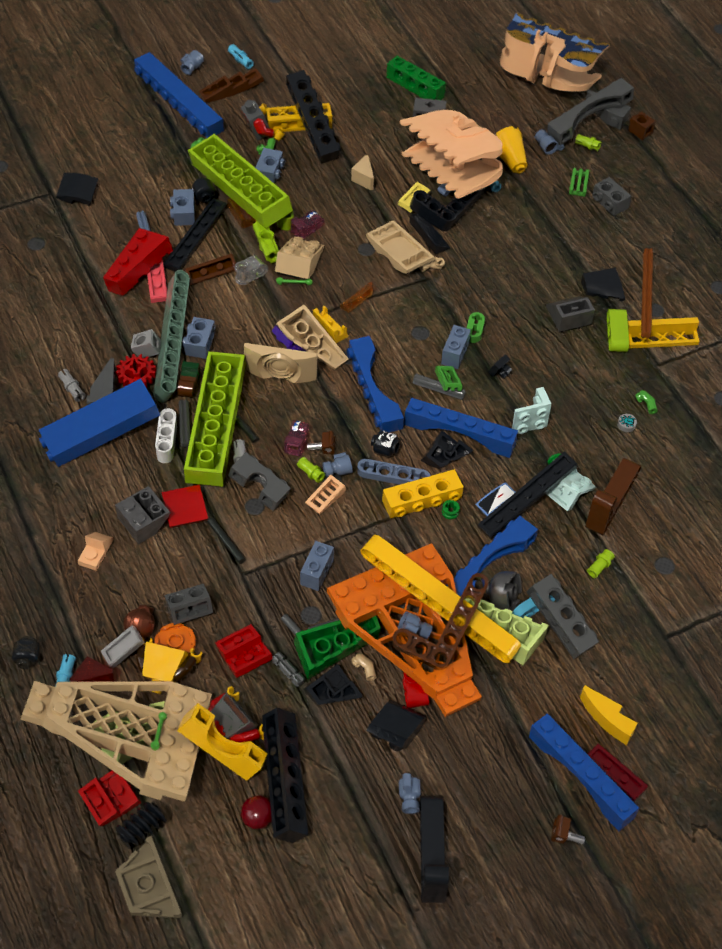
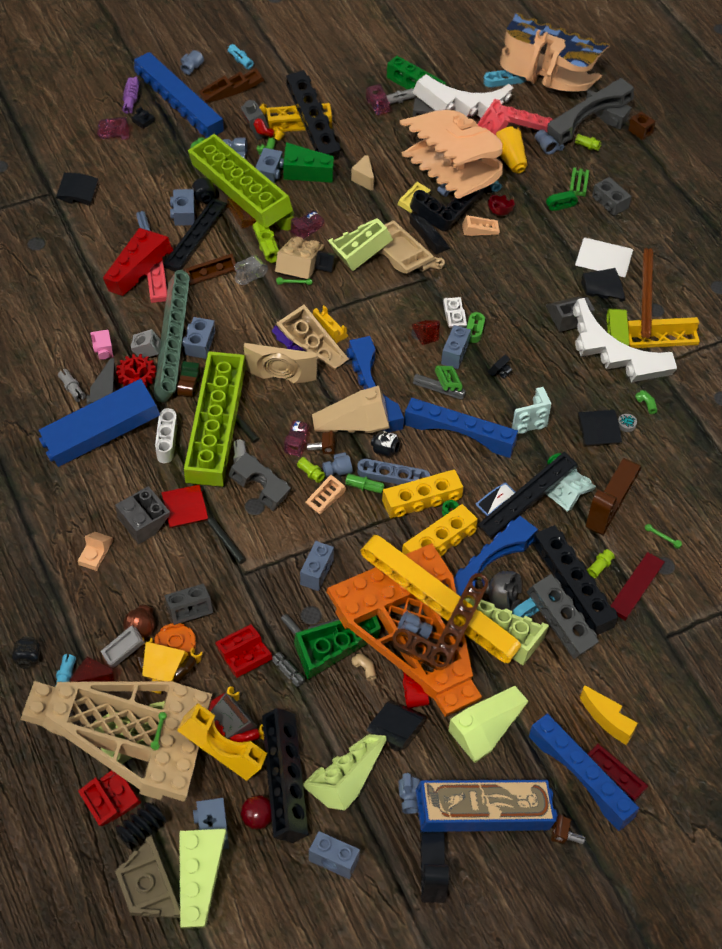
(102, 344): none -> bright pink brick
(113, 128): none -> clear pink leg
(130, 94): none -> medium lavender hinge
(143, 118): none -> black tile
(184, 420): dark grey axle -> none
(199, 867): none -> yellowish green wedge
(211, 812): none -> sand blue brick
(238, 145): none -> sand blue piece
(307, 165): none -> green wedge
(325, 261): none -> black tile
(332, 687): black slope -> none
(334, 855): none -> sand blue brick
(344, 779): none -> yellowish green wedge
(358, 298): clear orange slope -> none
(358, 412): none -> tan wedge
(361, 244): none -> yellowish green wedge
(364, 483): none -> bright green axle
(378, 101): none -> clear pink leg
(400, 96): none -> light grey pin
(427, 331): none -> clear red slope
(445, 451): black slope -> none
(445, 528): none -> yellow brick
(447, 98): none -> white arch
(454, 312): none -> white slope
(475, 226): none -> light nougat slope
(484, 723): none -> yellowish green wedge
(485, 805): none -> brick
(495, 79): none -> medium azure beam
(499, 116): none -> coral bracket
(500, 205): none -> dark red hair
(551, 538): none -> black brick
(561, 200): none -> green beam
(595, 340): none -> white arch
(599, 428): none -> black slope
(603, 255): none -> white sticker
(637, 585): none -> dark red tile
(677, 544): none -> bright green hinge

